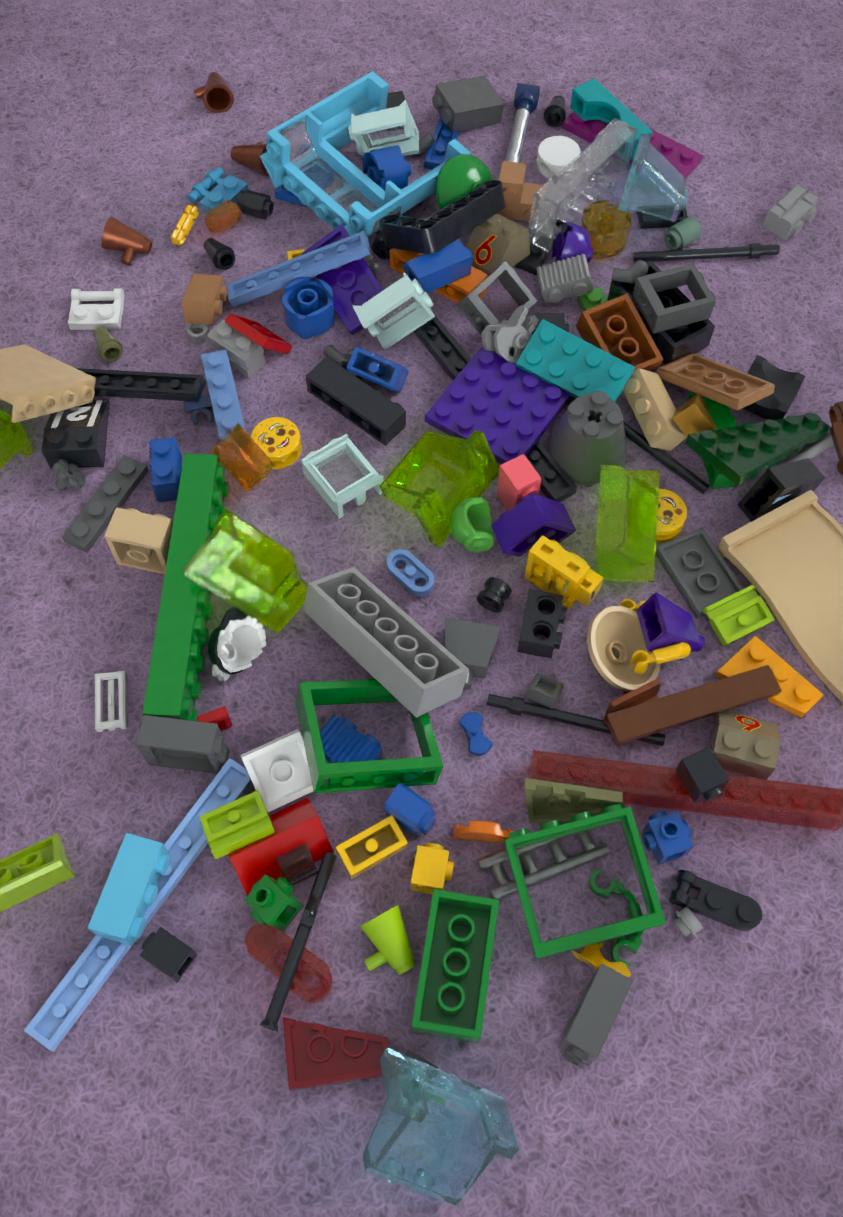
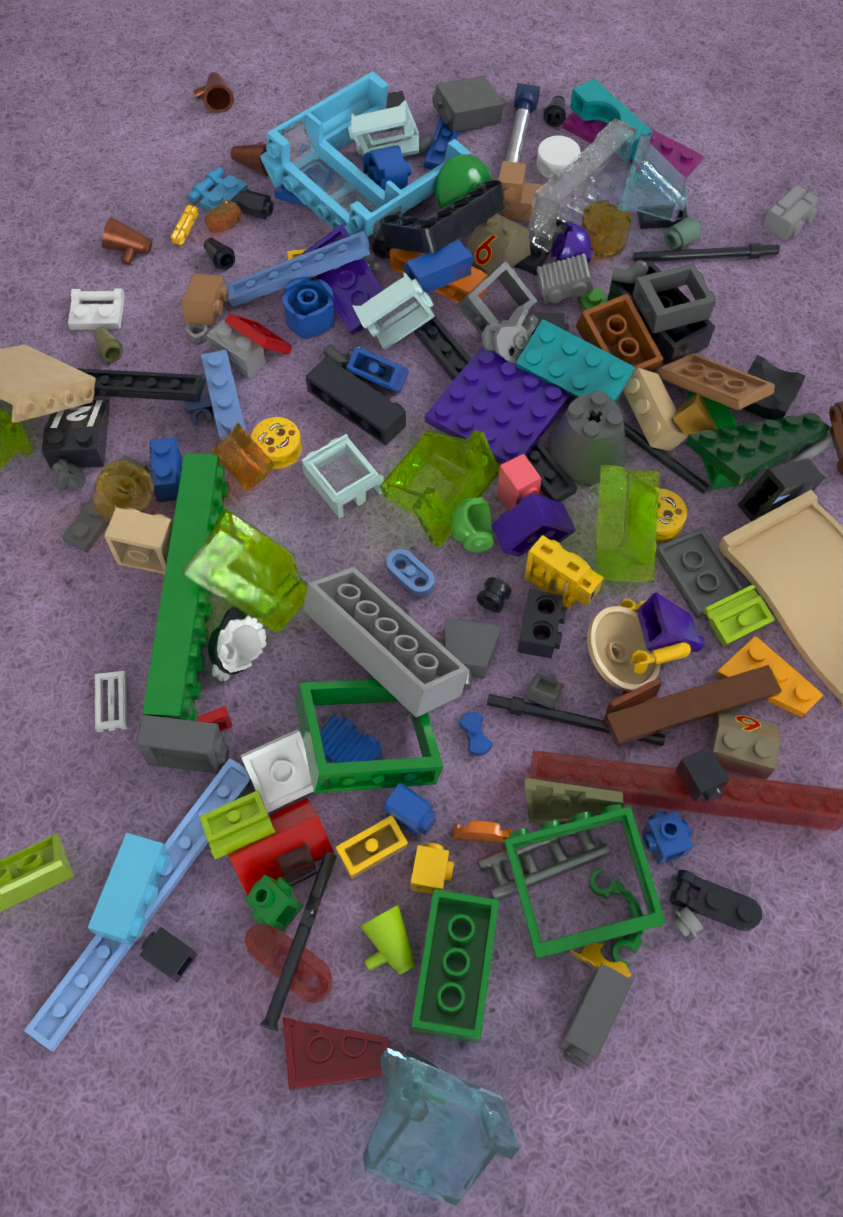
(128, 479): none -> clear yellow brick

